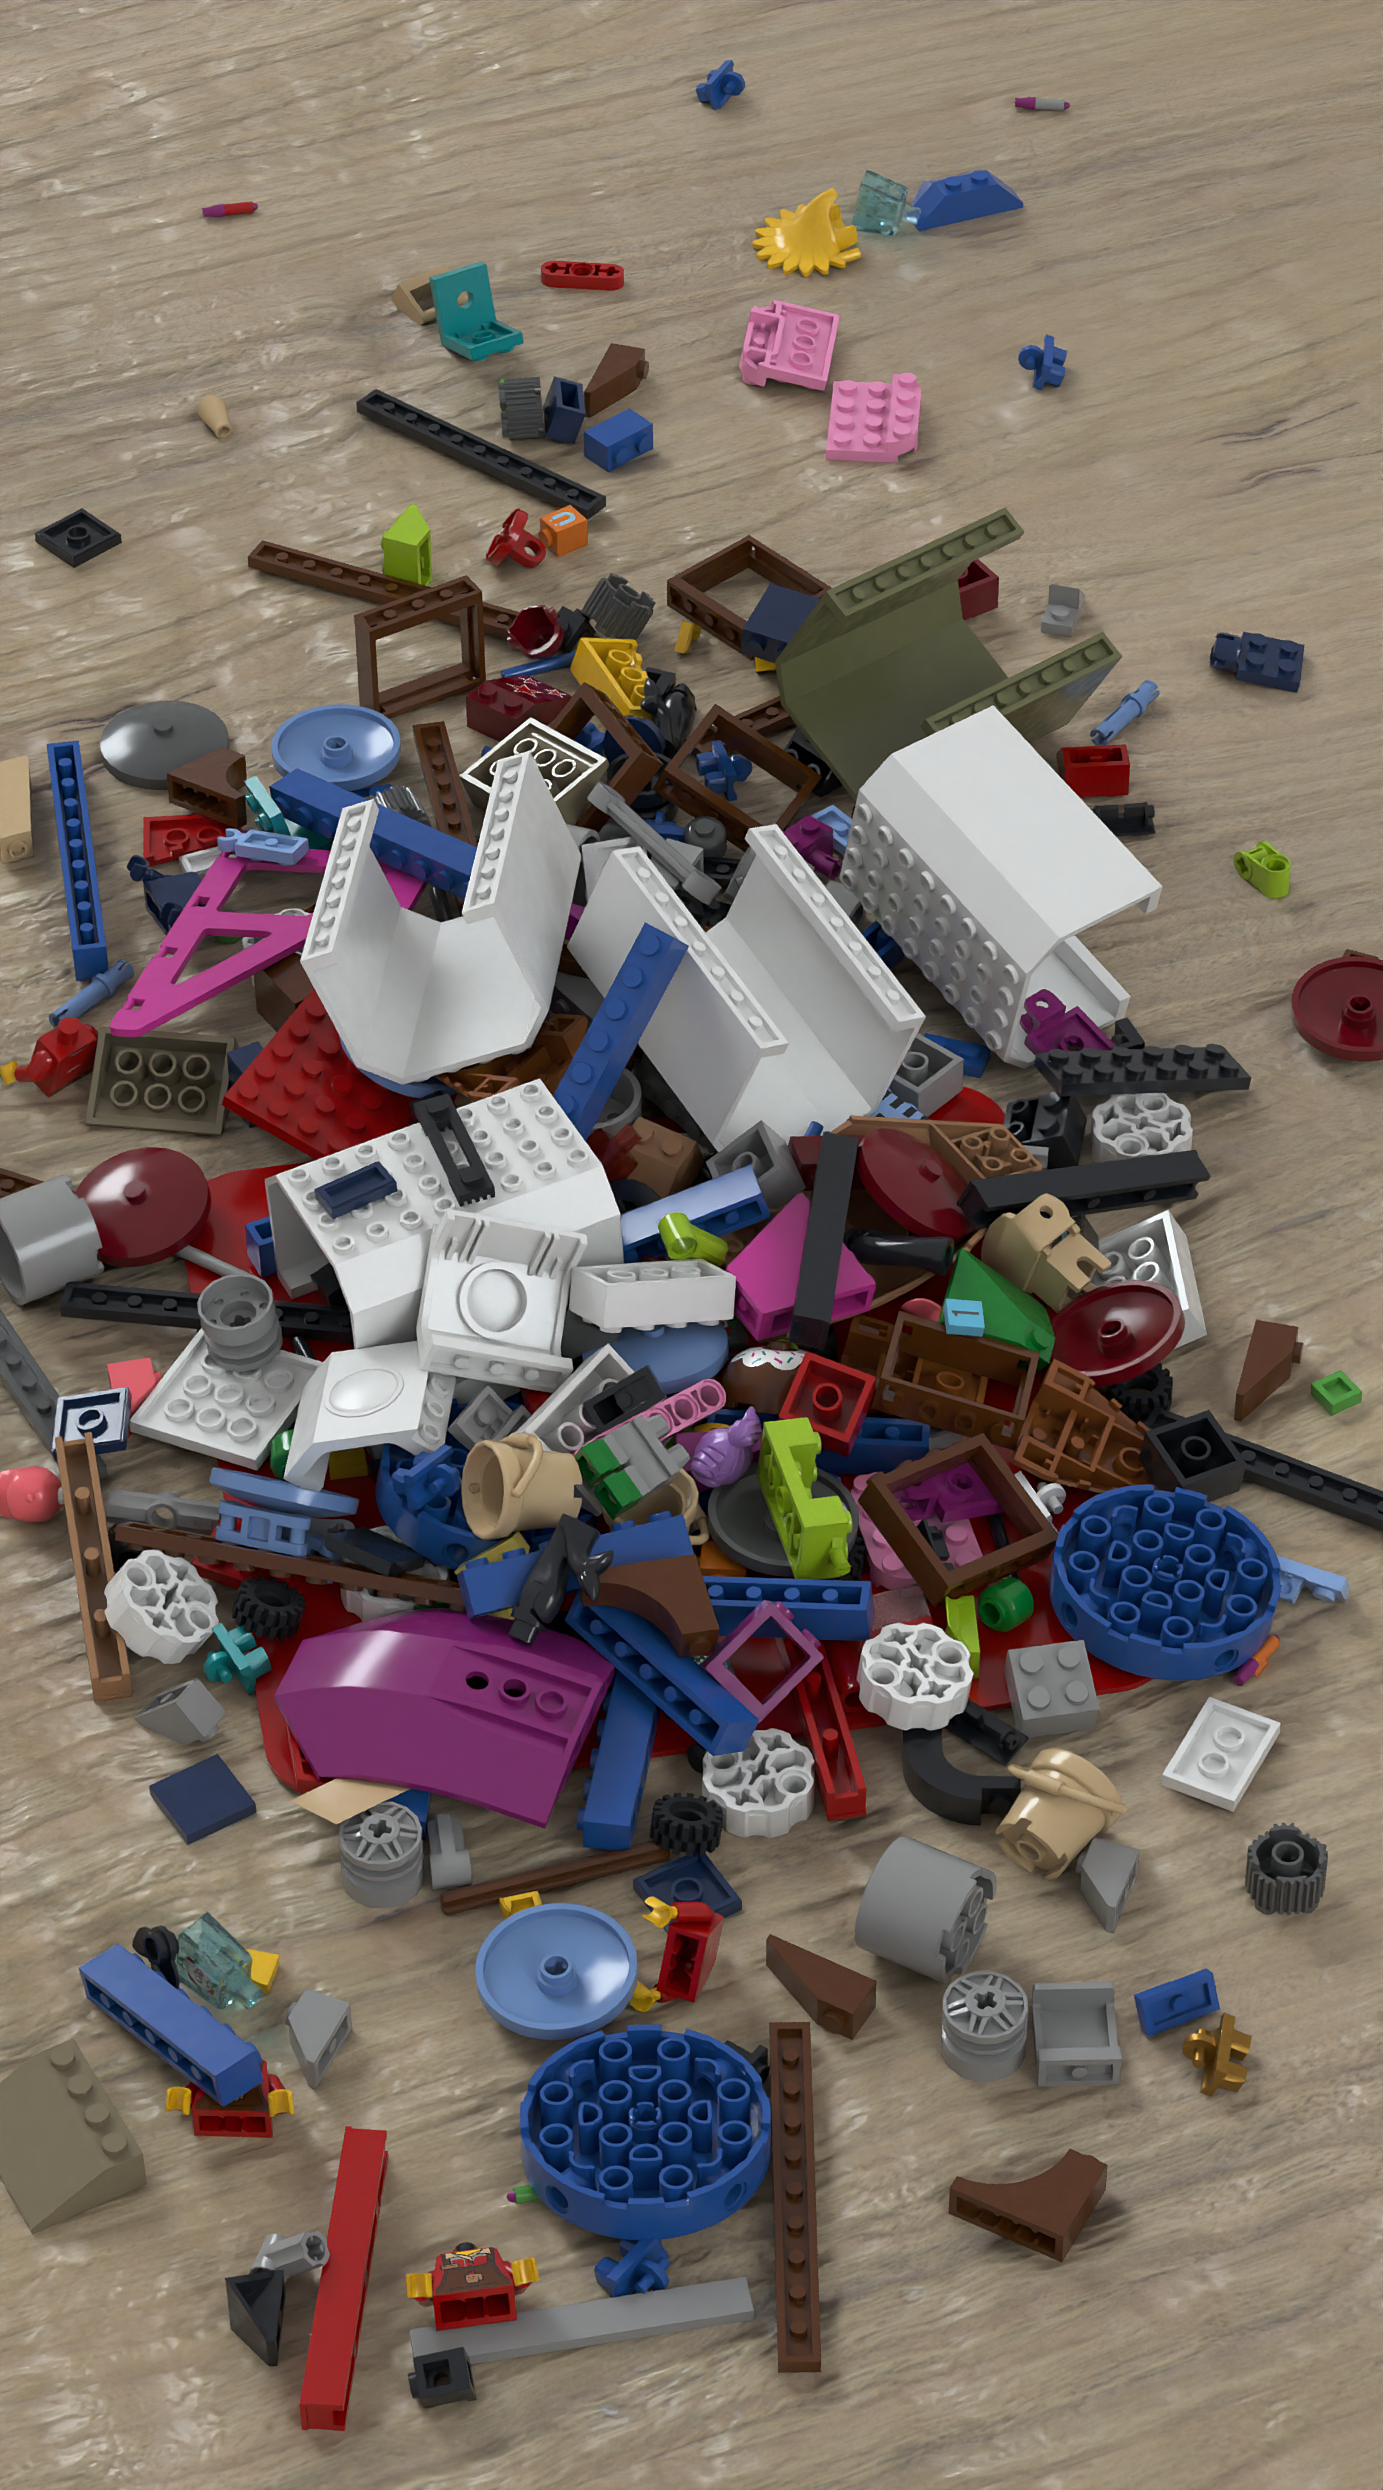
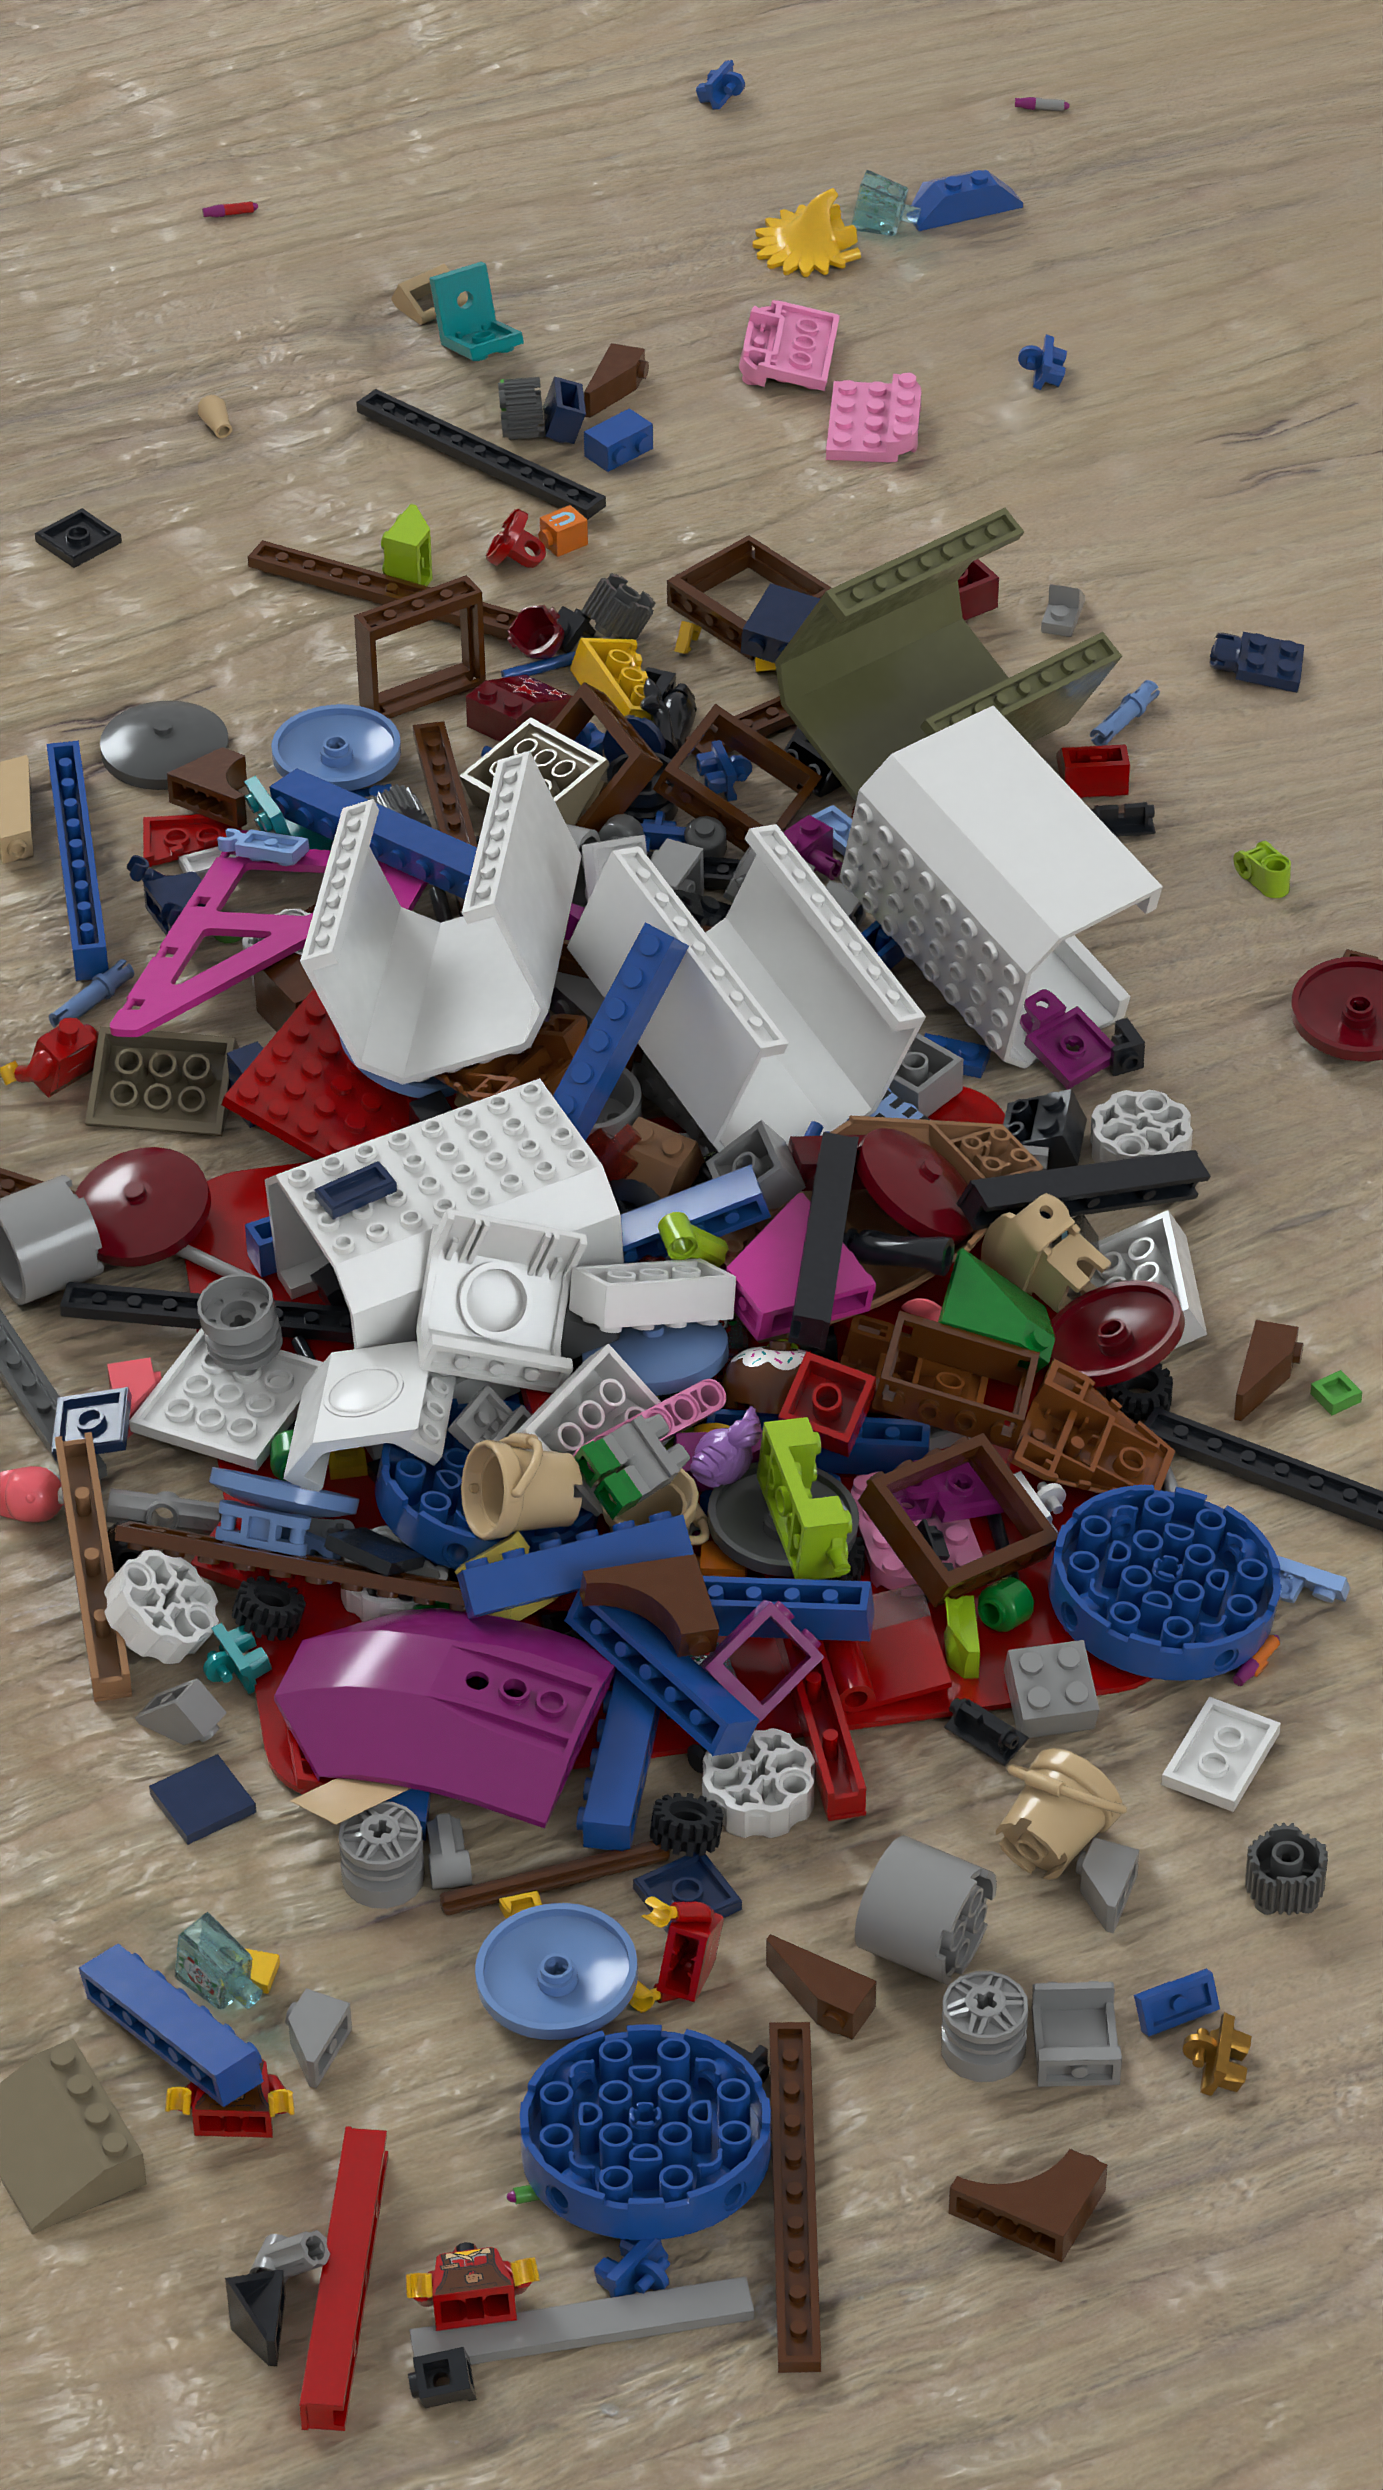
(160, 1949): black plate -> none
(430, 1476): blue hips -> none
(466, 1182): black container -> none
(548, 1579): black piece -> none
(567, 275): red beam -> none
(625, 1399): black slope -> none
(693, 880): light grey piece -> none
(914, 1676): white connector -> none
(947, 1789): black arch -> none
(964, 1317): medium azure tile -> none
(1141, 1070): black plate -> none
(1193, 1457): black brick -> none

